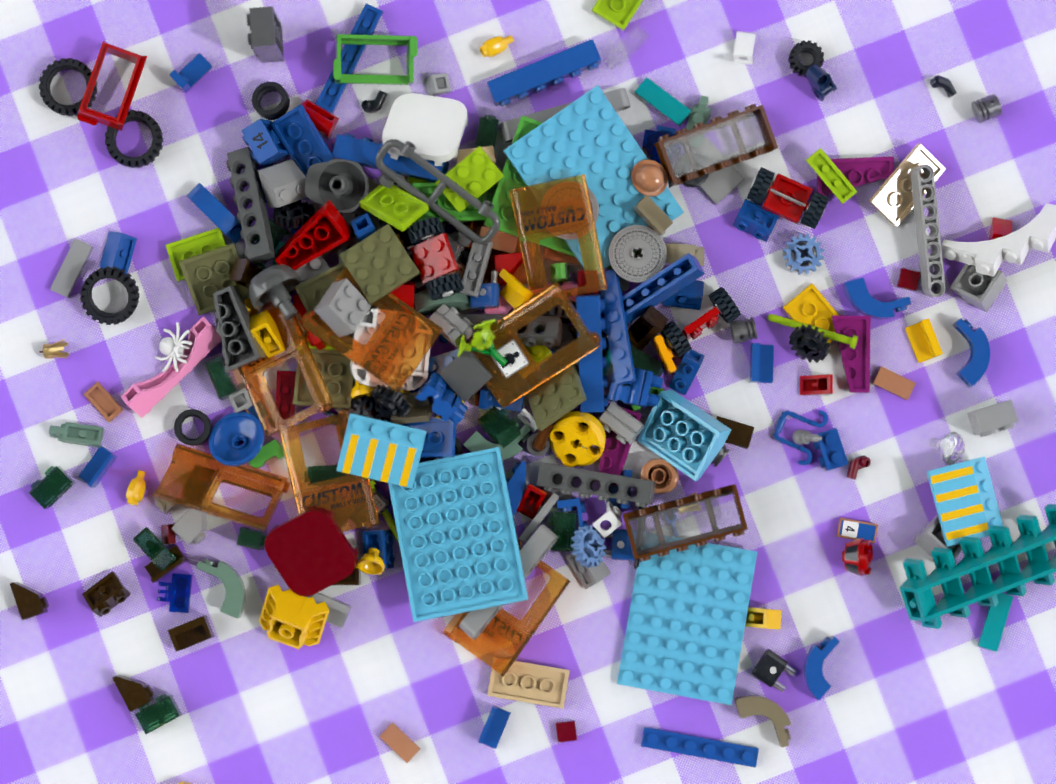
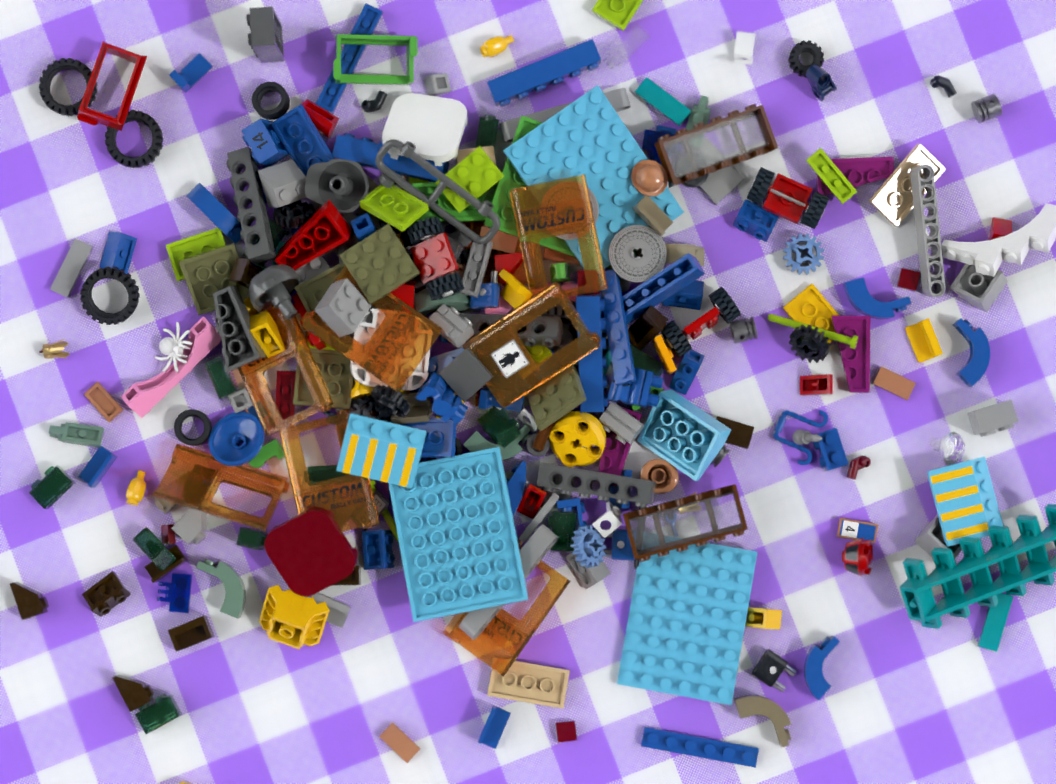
(371, 563): yellow piece -> none
(481, 341): lime plant -> none
(761, 363): blue panel -> none

